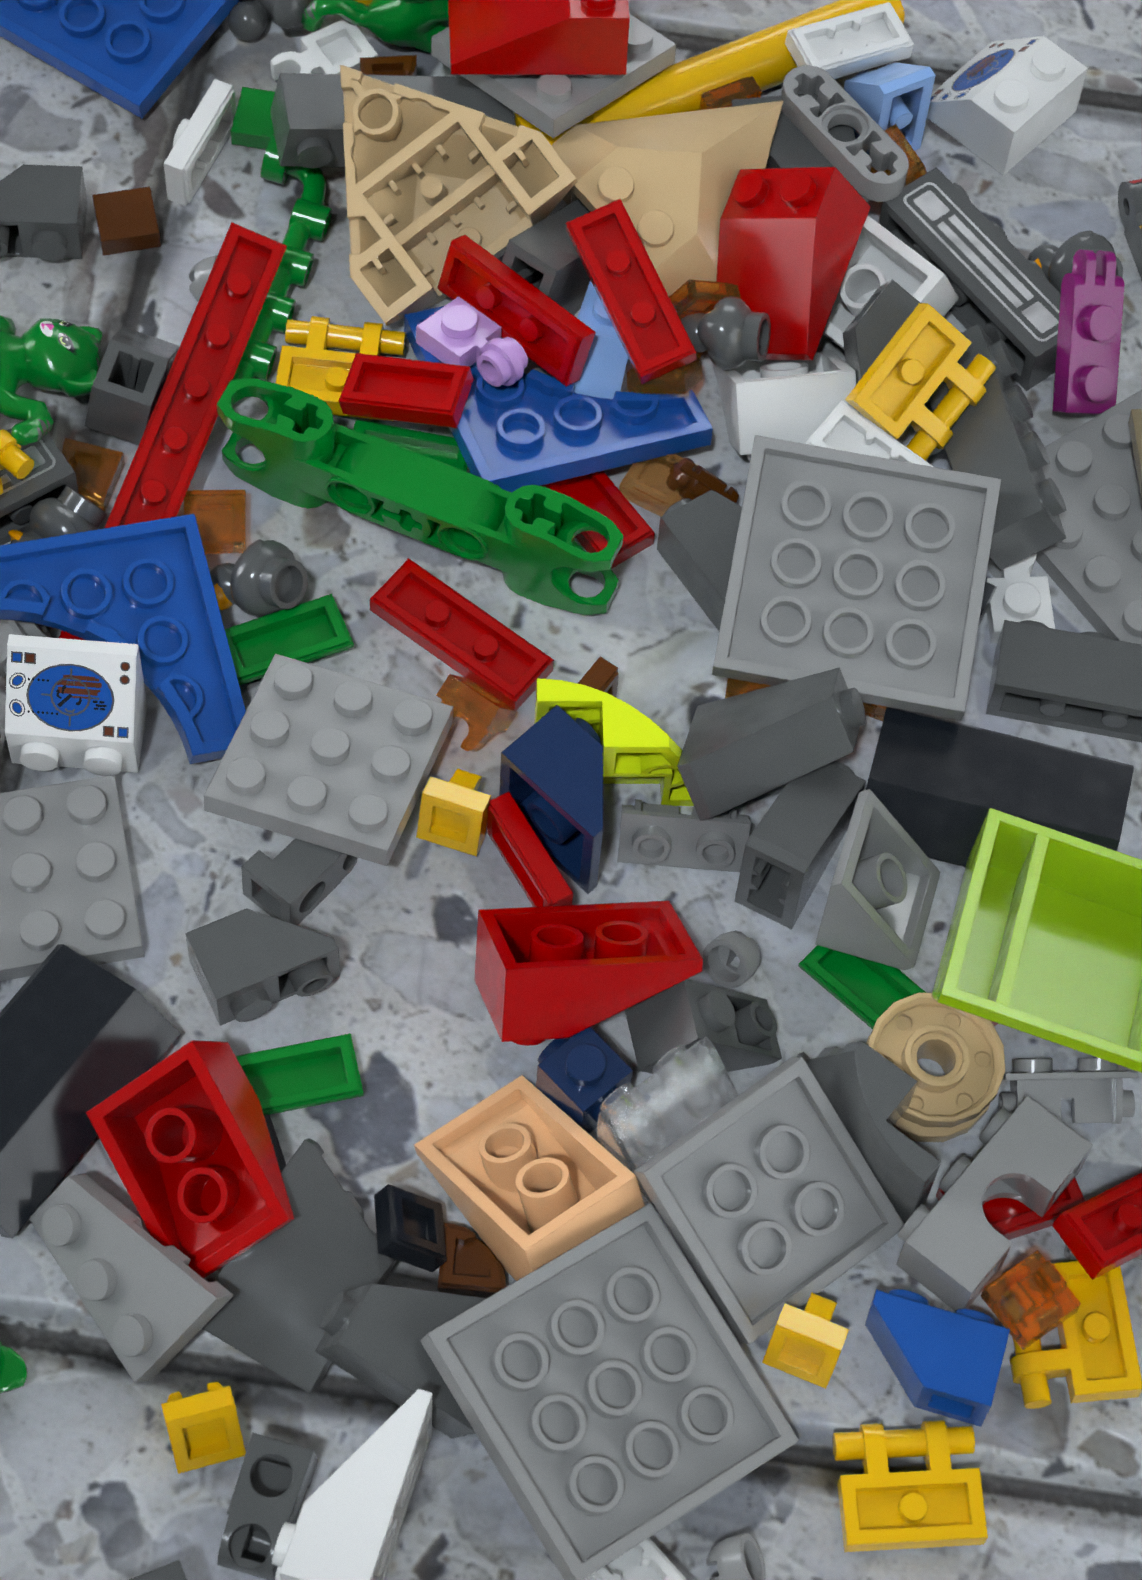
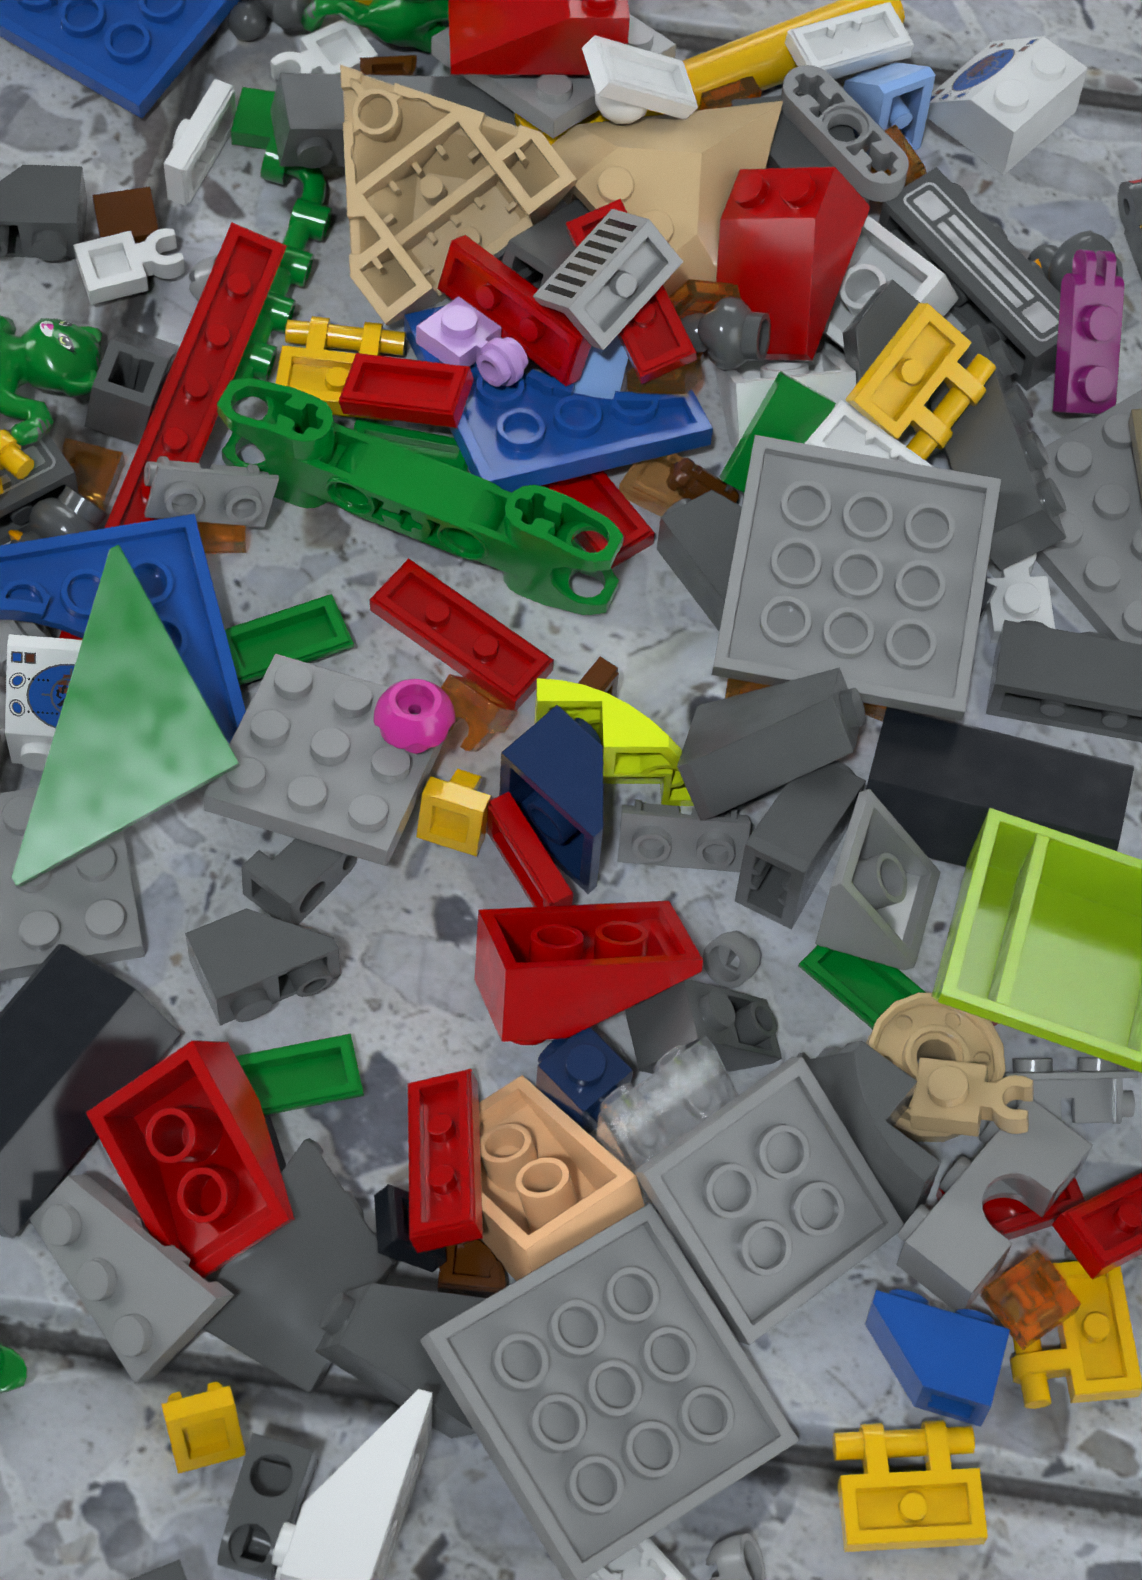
(120, 268): none -> white plate
(126, 734): none -> tile
(213, 494): none -> light grey hinge
(261, 579): dark grey animal -> none
(410, 731): none -> dark pink plate
(444, 1161): none -> red tile
(610, 276): none -> light grey panel
(636, 81): none -> white tile
(787, 413): none -> green tile
(807, 1341): yellow tile -> none
(958, 1096): none -> tan plate

